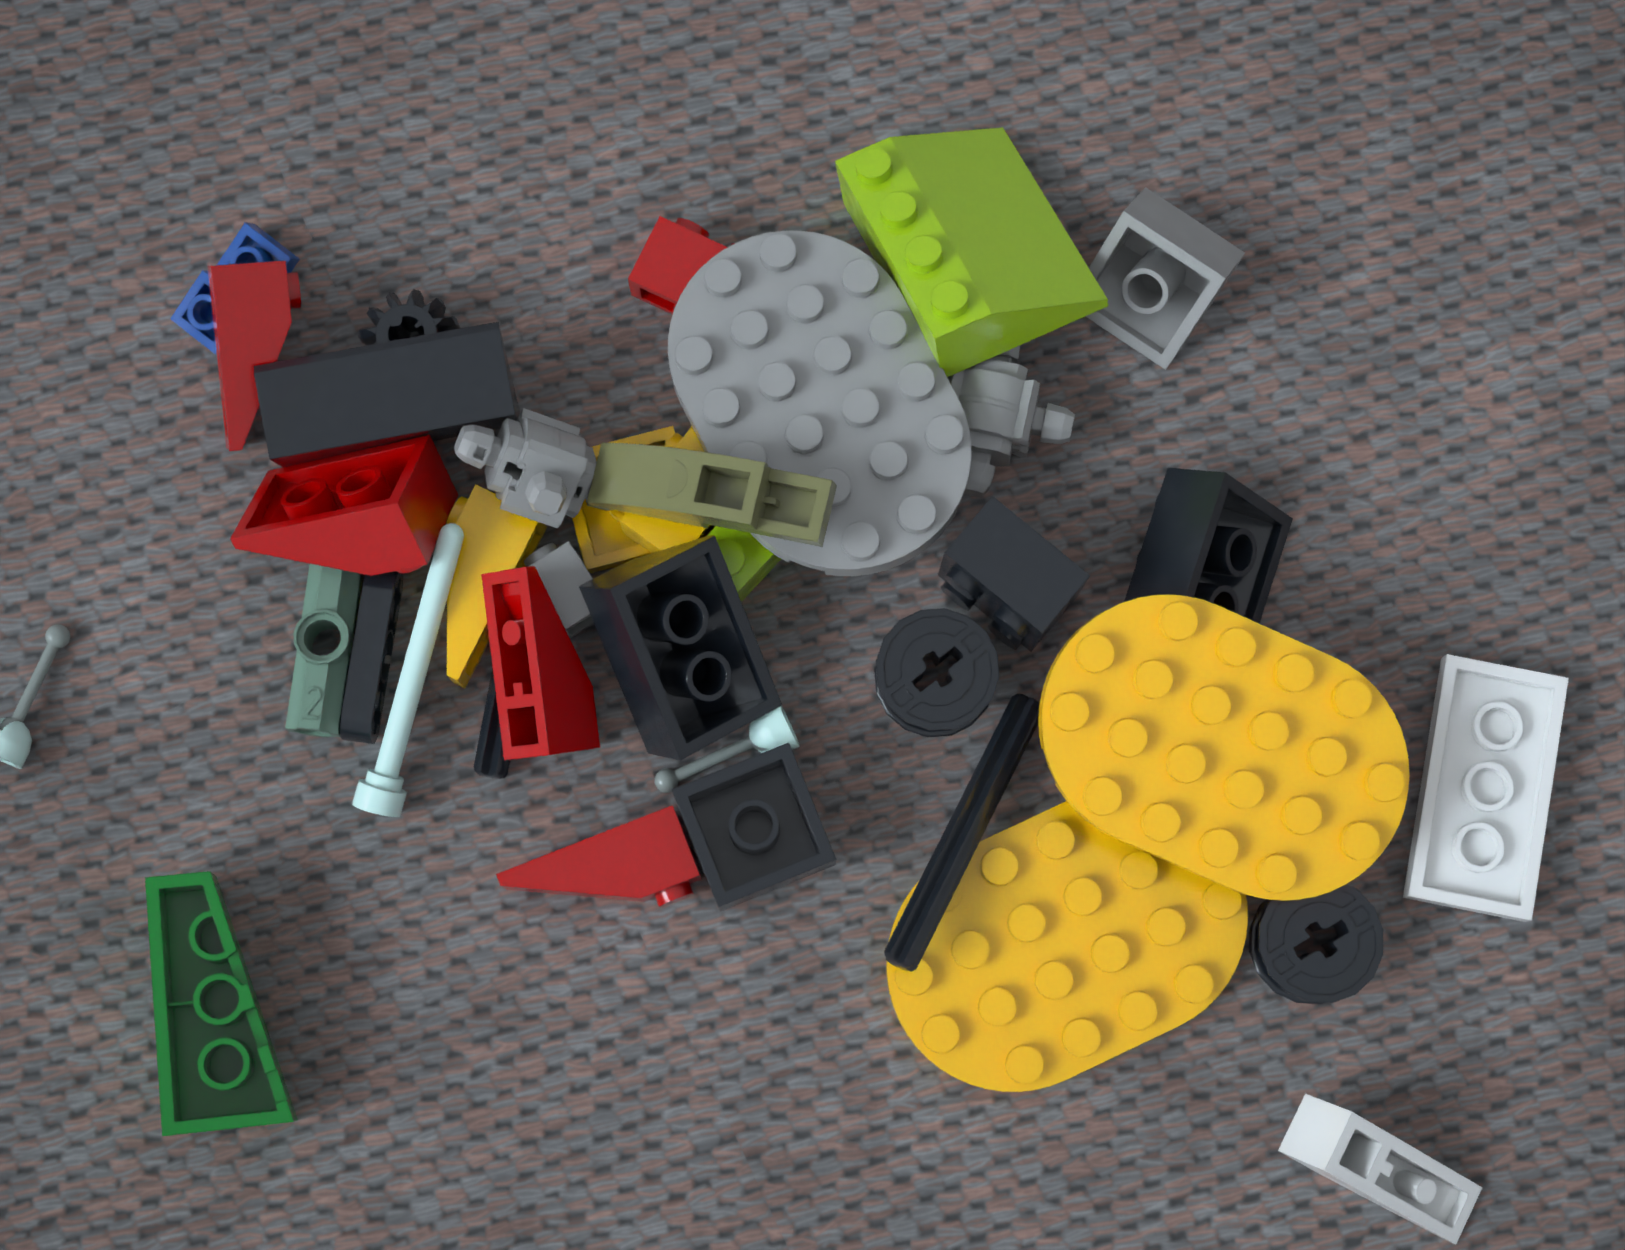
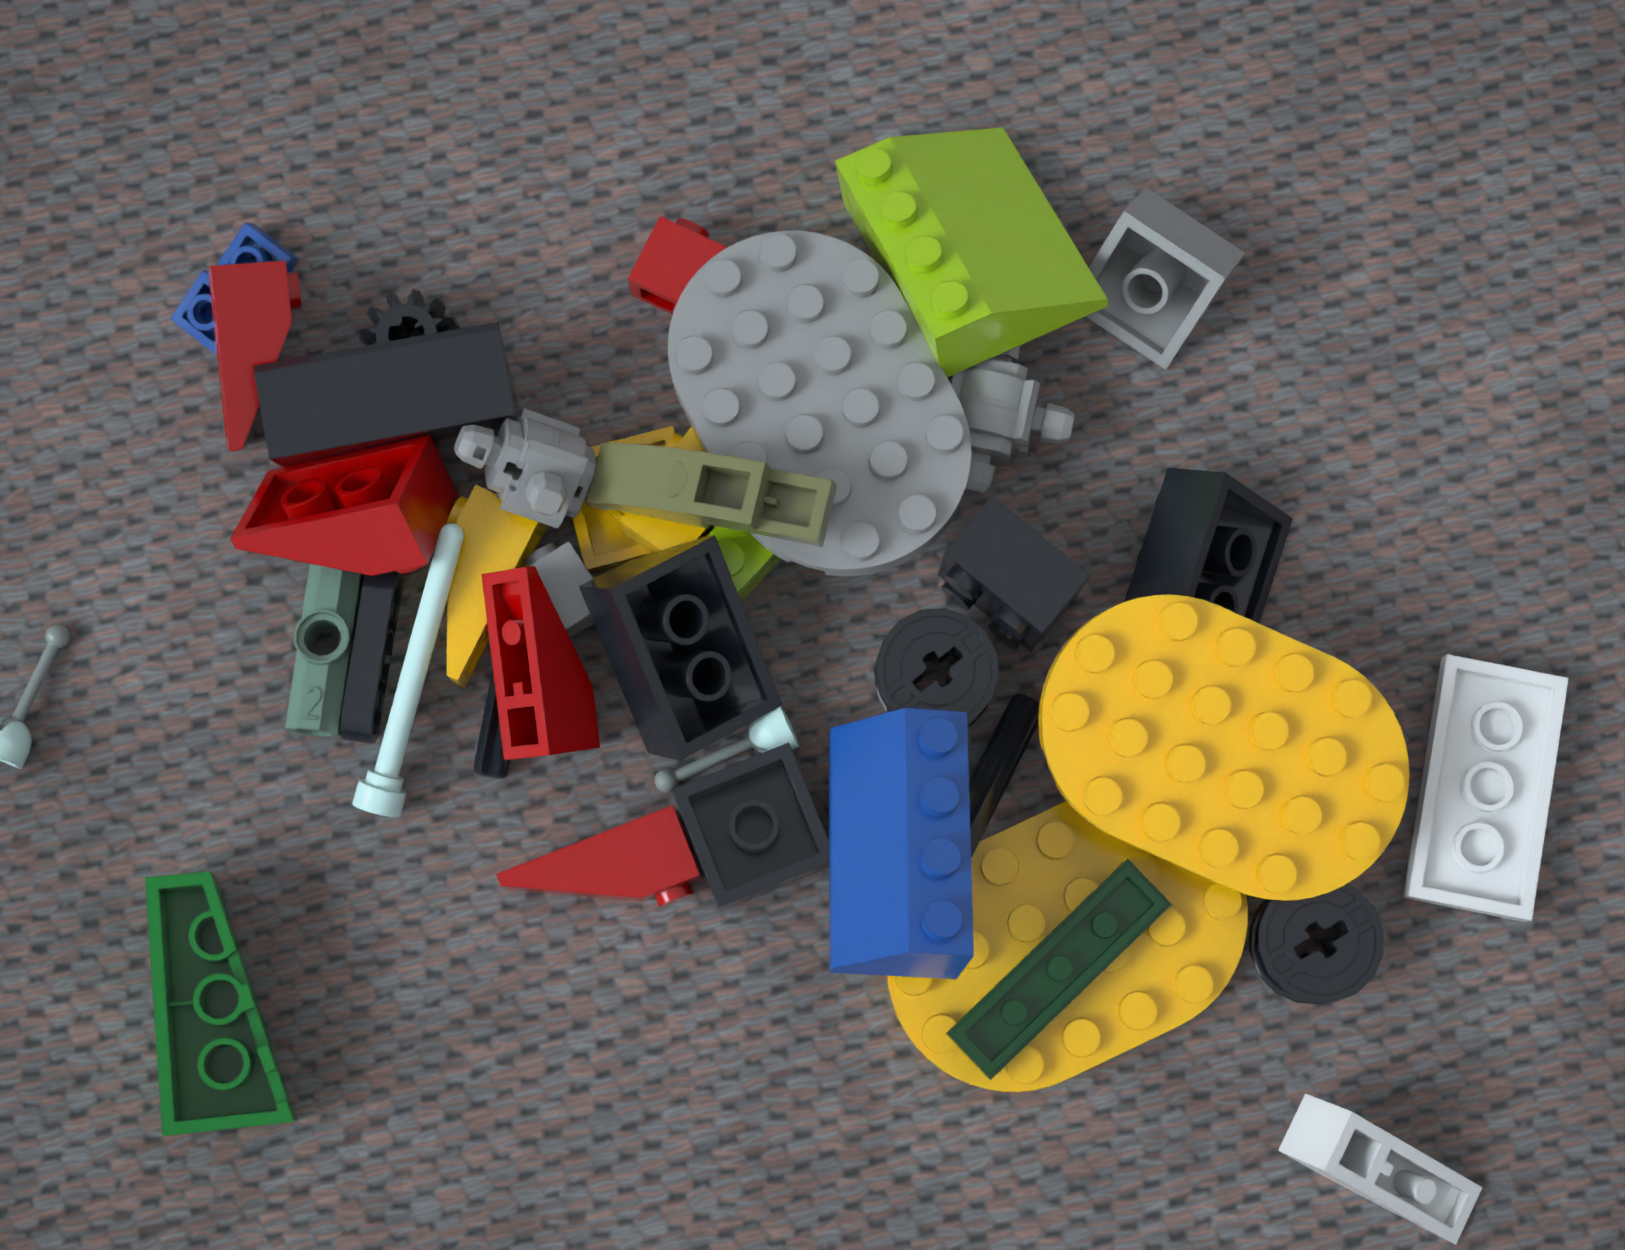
(900, 845): none -> blue slope
(1058, 969): none -> dark green tile

